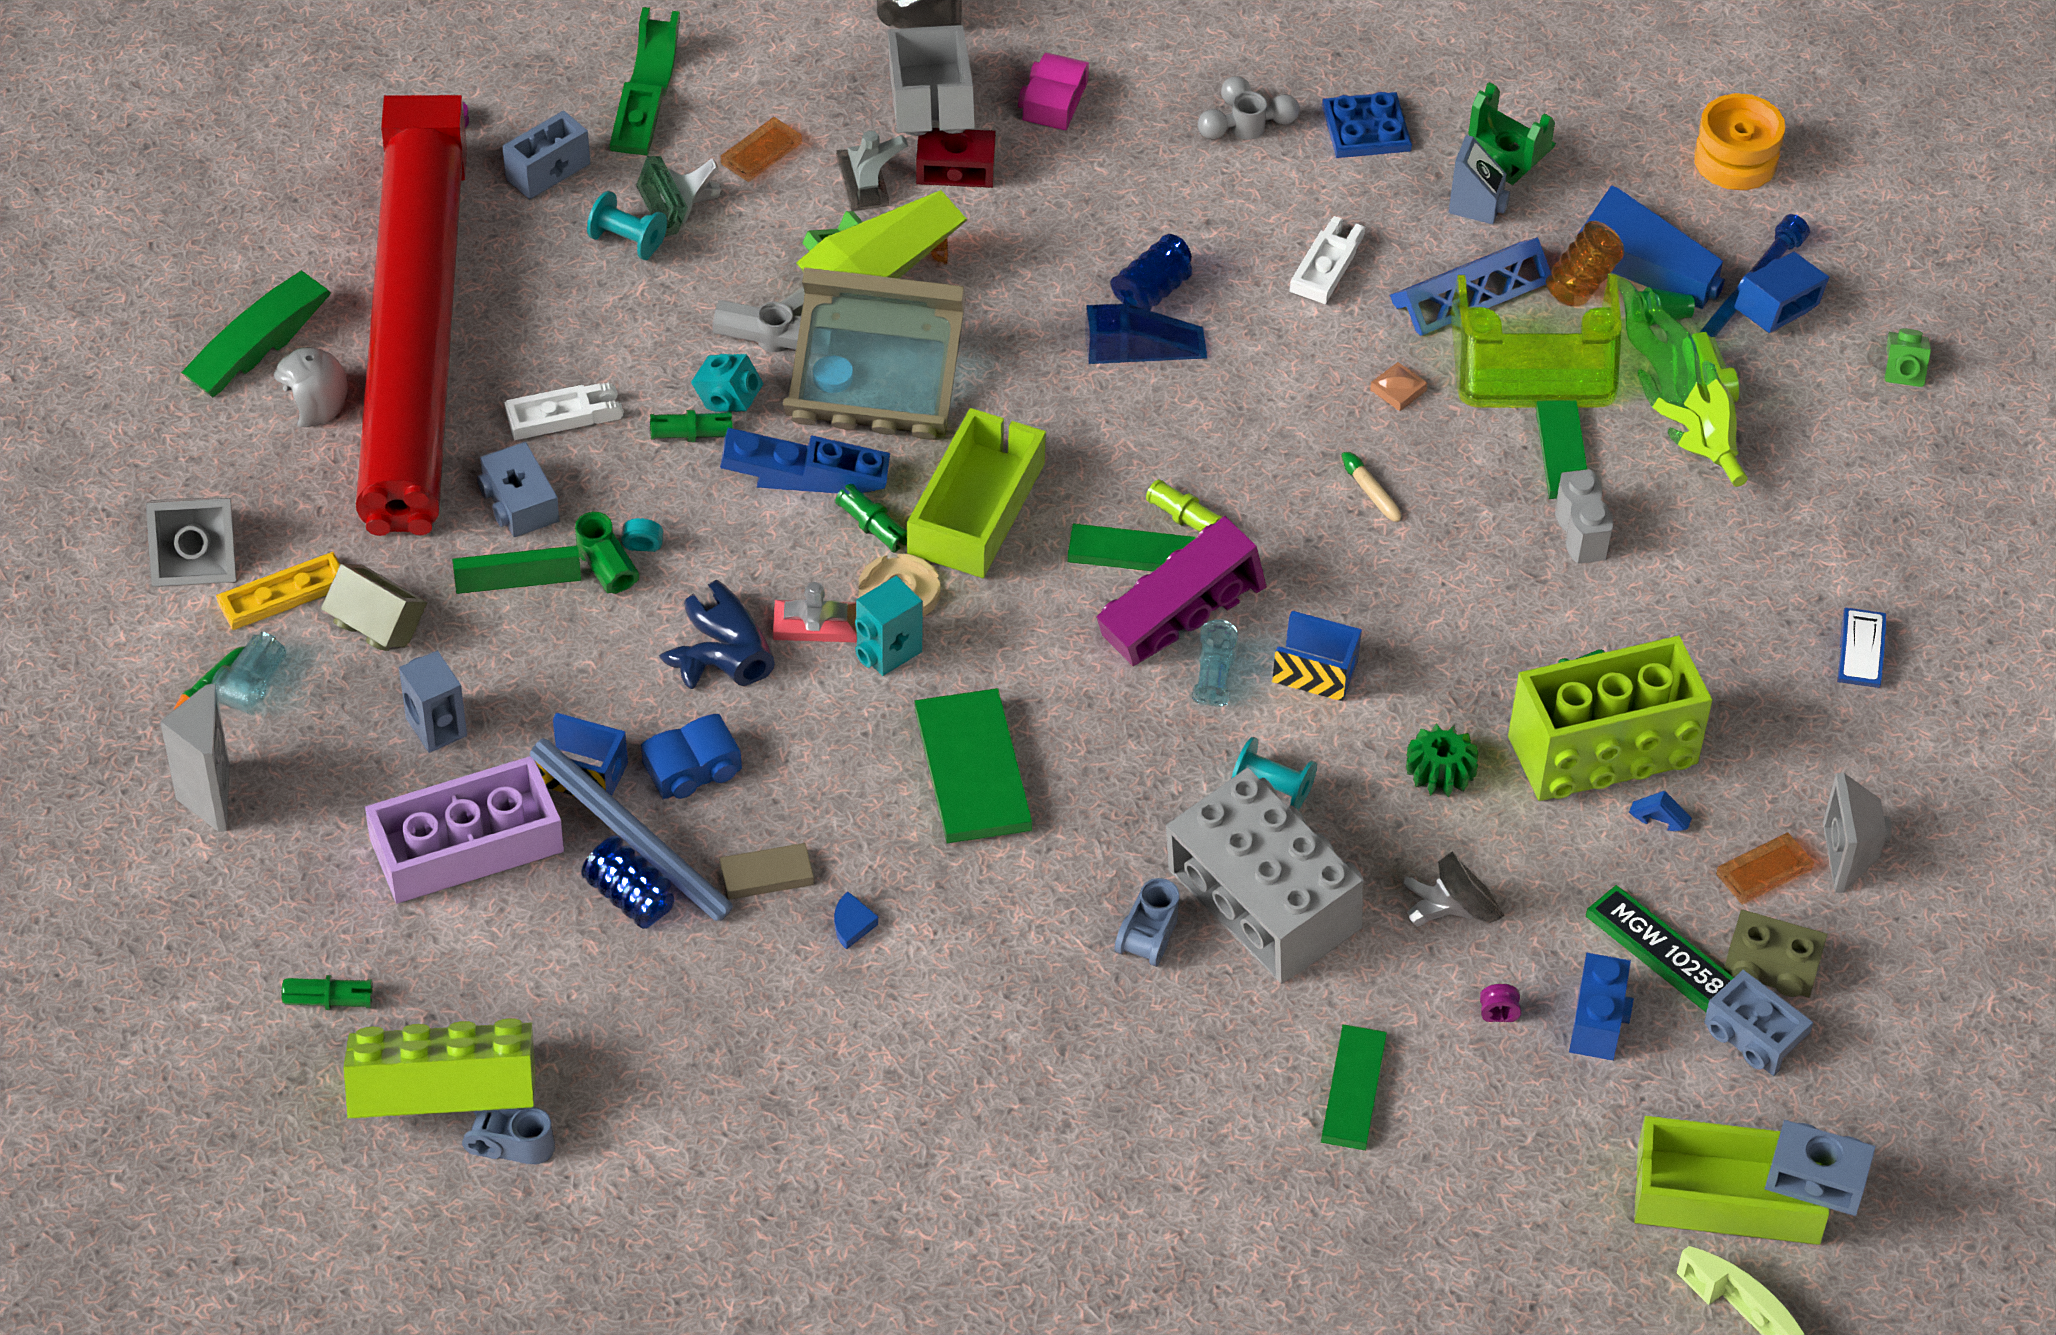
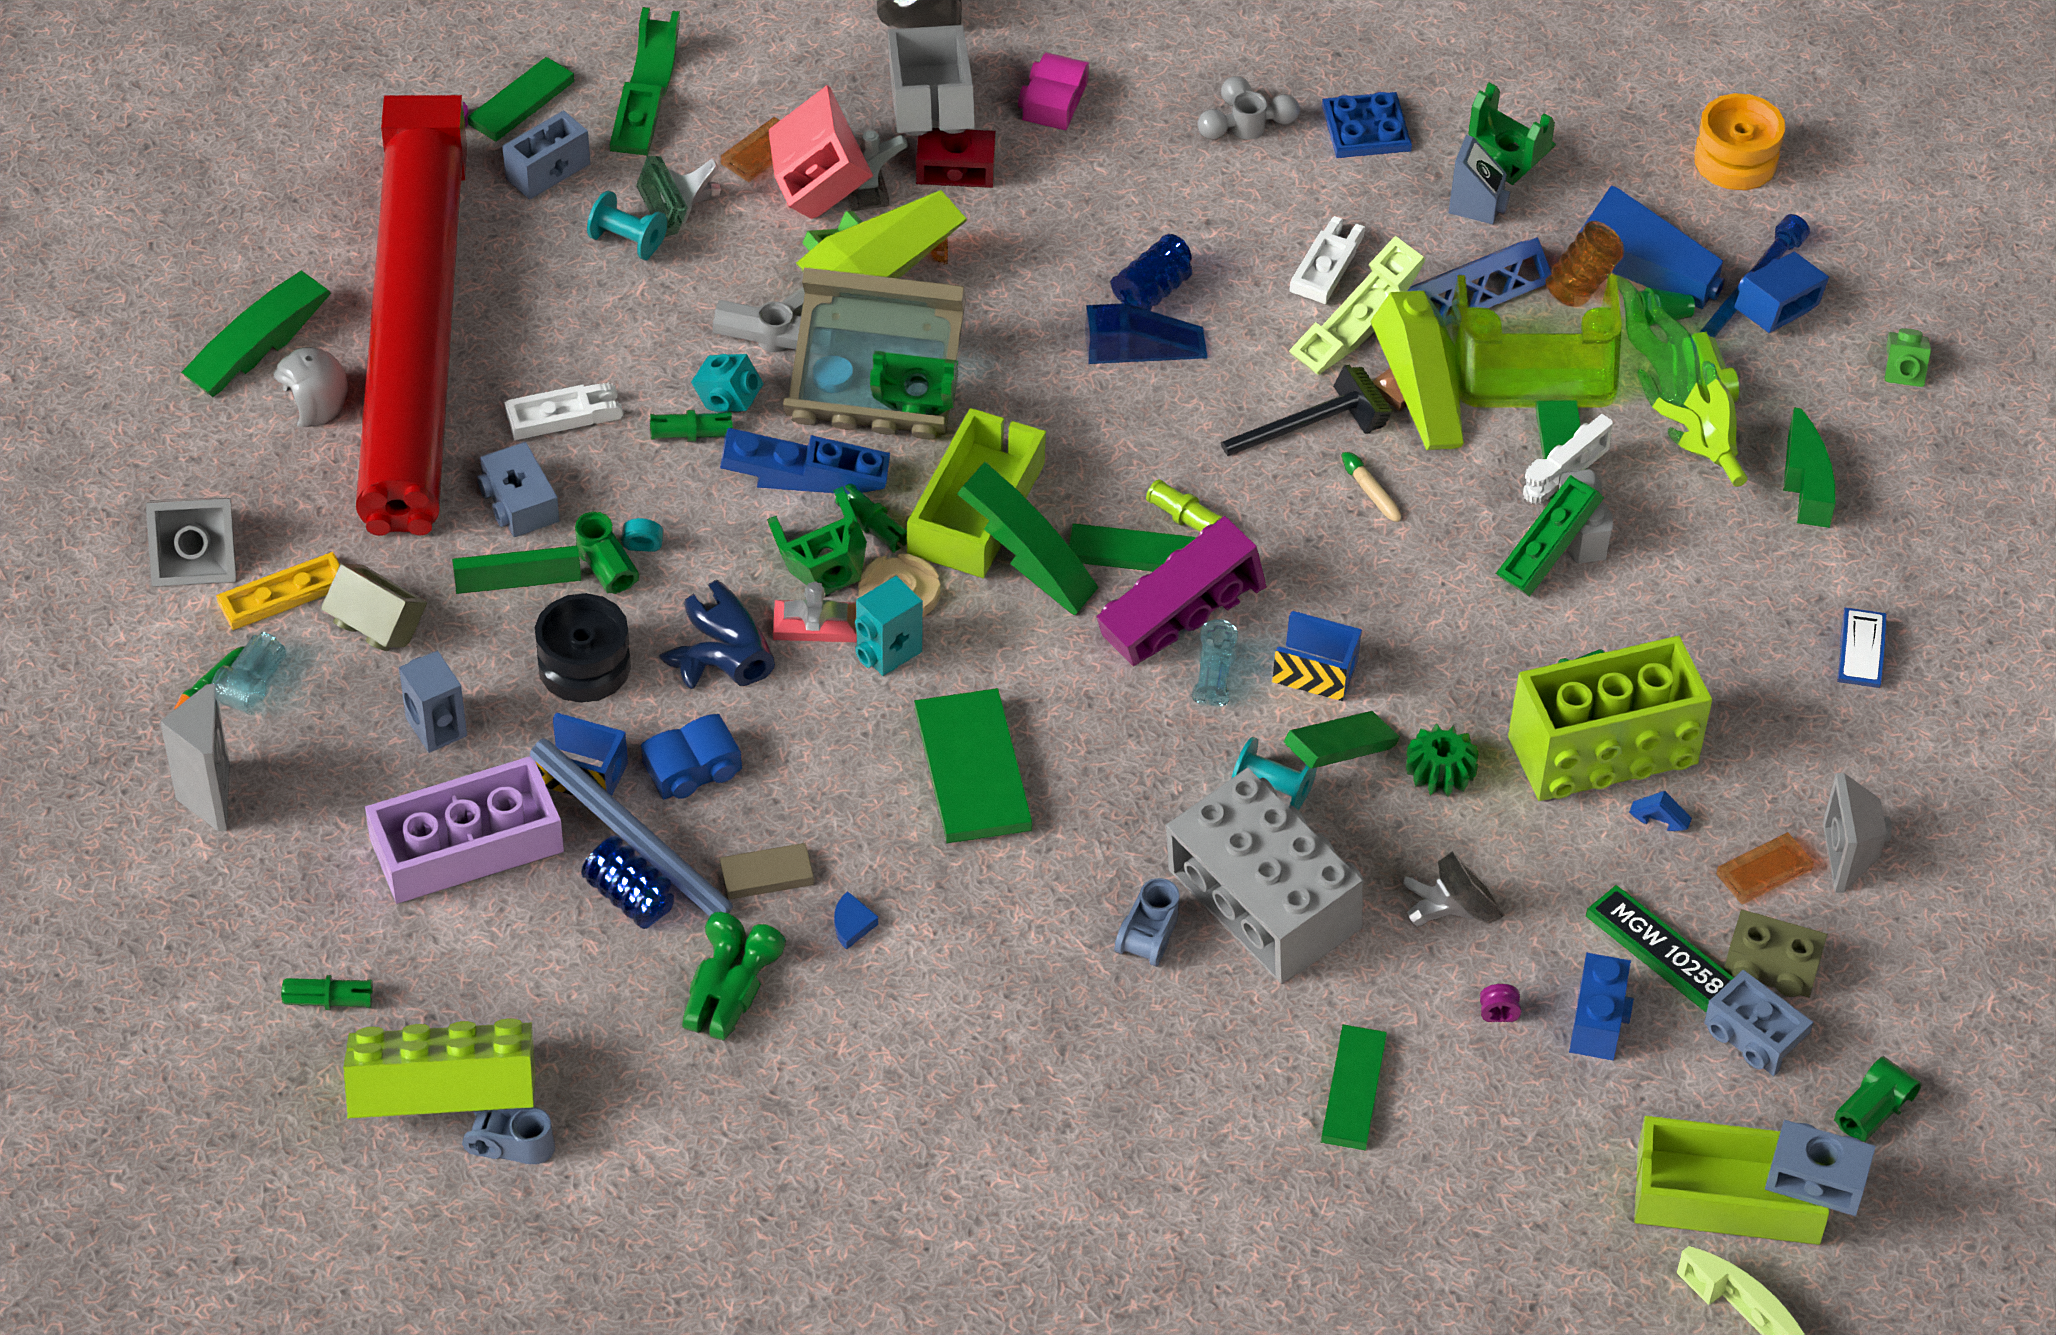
(521, 99): none -> green tile
(582, 647): none -> black wheel
(728, 988): none -> green piece
(816, 156): none -> coral slope
(841, 536): none -> green piece
(895, 373): none -> green piece
(1028, 534): none -> green slope
(1341, 739): none -> green tile
(1350, 324): none -> yellowish green slope
(1355, 393): none -> black piece
(1423, 365): none -> lime wedge
(1550, 535): none -> green tile
(1577, 454): none -> white hinge
(1809, 472): none -> green slope
(1879, 1096): none -> green piece

